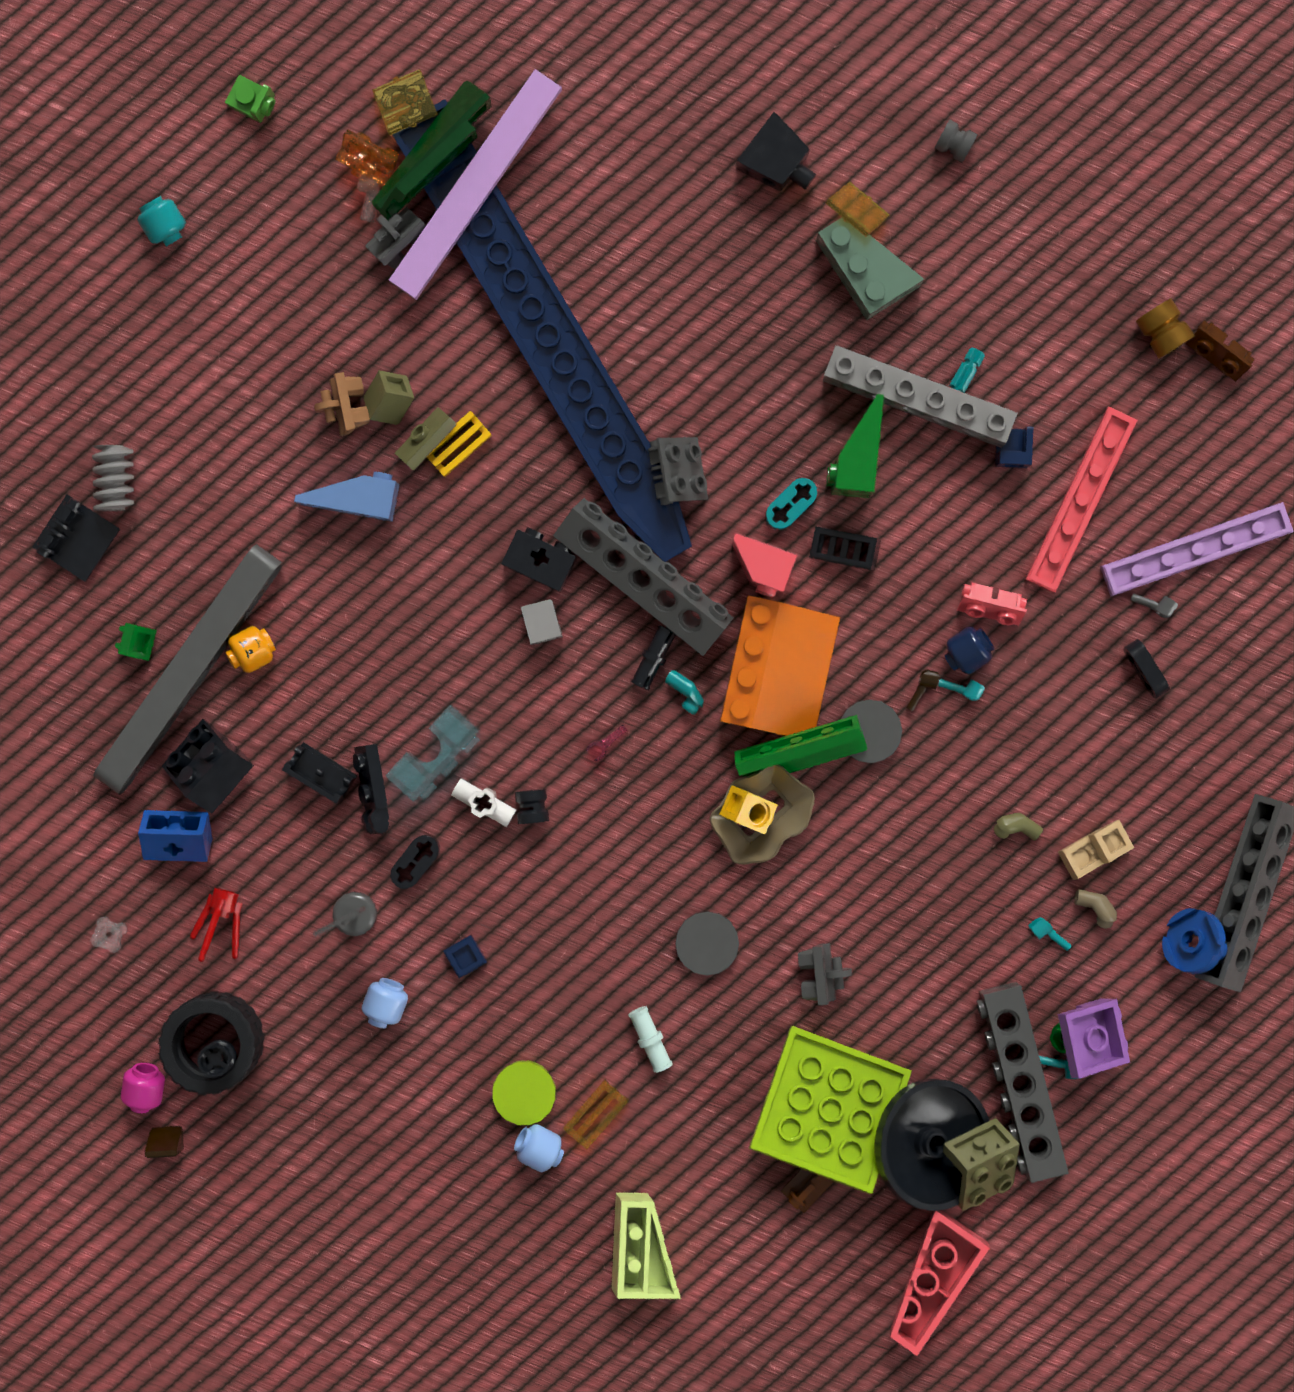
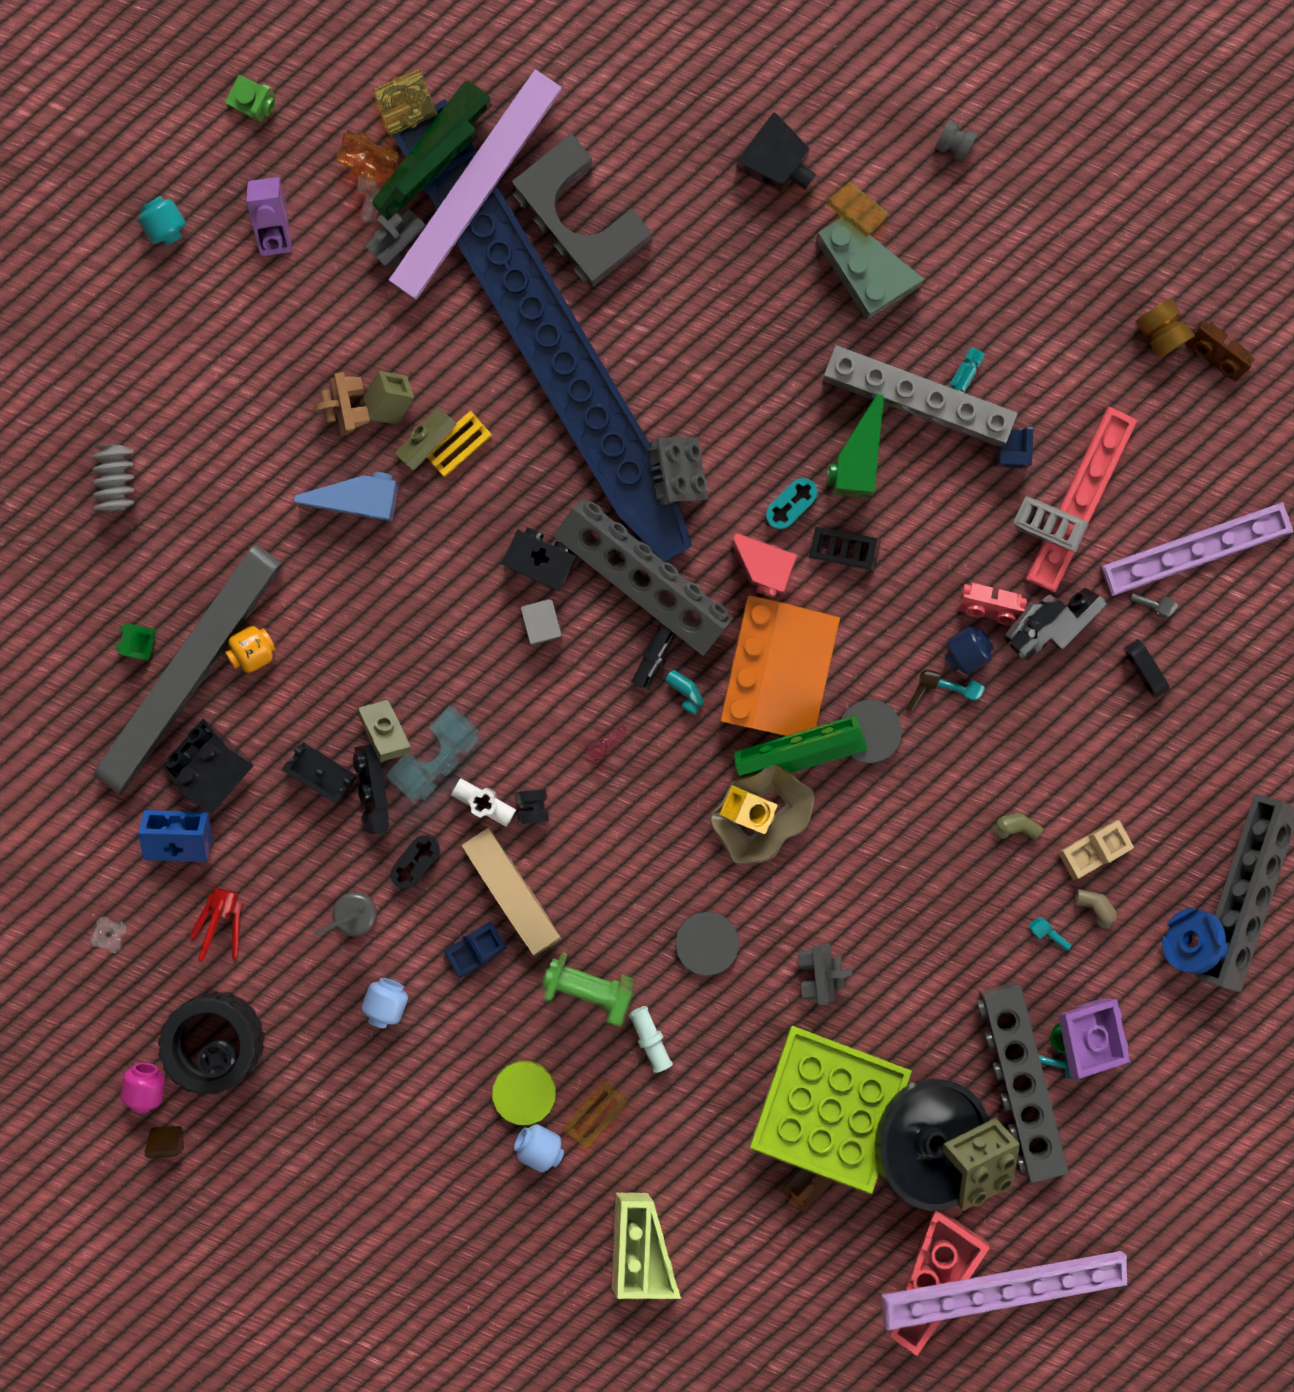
(76, 538): black hinge -> none
(269, 216): none -> medium lavender slope
(384, 730): none -> plate
(484, 943): none -> dark blue tile
(511, 892): none -> tan slope
(594, 254): none -> dark grey arch
(611, 995): none -> bright green fence
(1004, 1290): none -> lavender tile
(1026, 513): none -> light grey slope
(1052, 622): none -> black plate

